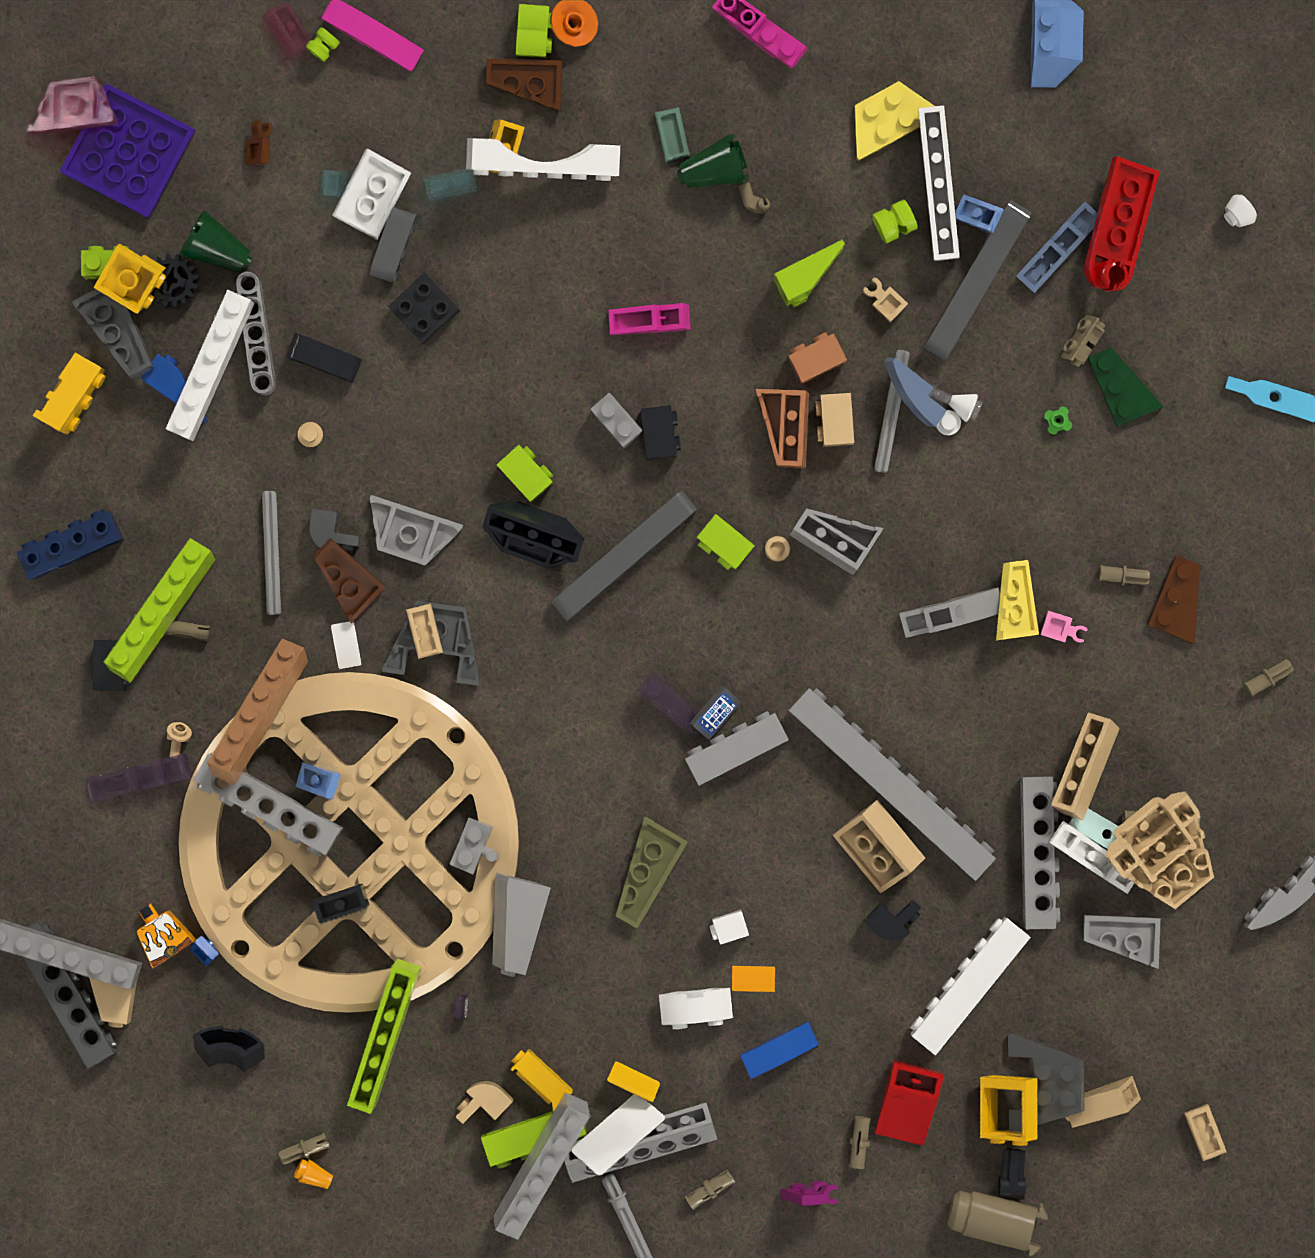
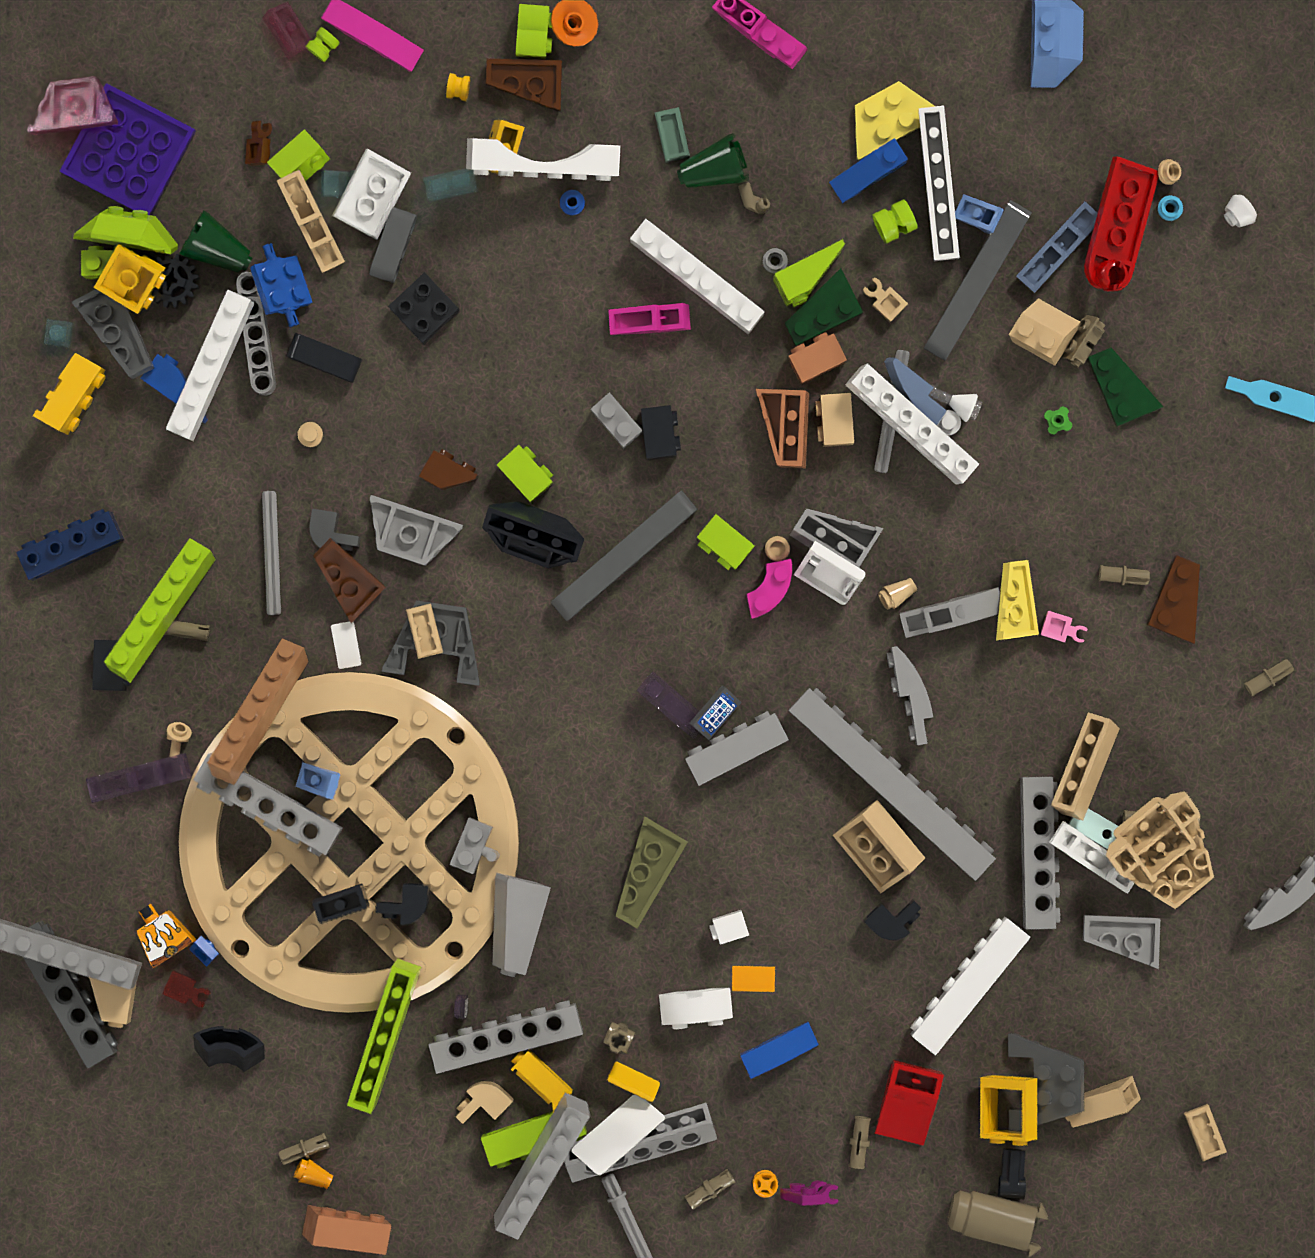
(58, 333): none -> clear light blue plate
(129, 229): none -> lime wedge
(182, 988): none -> clear red plate
(281, 285): none -> blue plate
(299, 154): none -> lime brick
(310, 221): none -> tan slope
(346, 1230): none -> nougat wedge
(414, 904): none -> black brick
(445, 1060): none -> light grey brick
(446, 473): none -> reddish brown slope
(458, 87): none -> yellow wheel
(575, 209): none -> blue plate
(619, 1037): none -> dark tan piece
(697, 276): none -> white brick
(767, 1187): none -> light orange wheel
(772, 588): none -> dark pink brick
(775, 252): none -> light grey plate
(824, 310): none -> dark green wing
(832, 573): none -> white container
(869, 170): none -> blue slope
(894, 594): none -> tan cone
(909, 683): none -> light grey slope
(912, 424): none -> white brick
(1044, 331): none -> tan slope
(1169, 171): none -> tan plate
(1178, 208): none -> medium azure plate

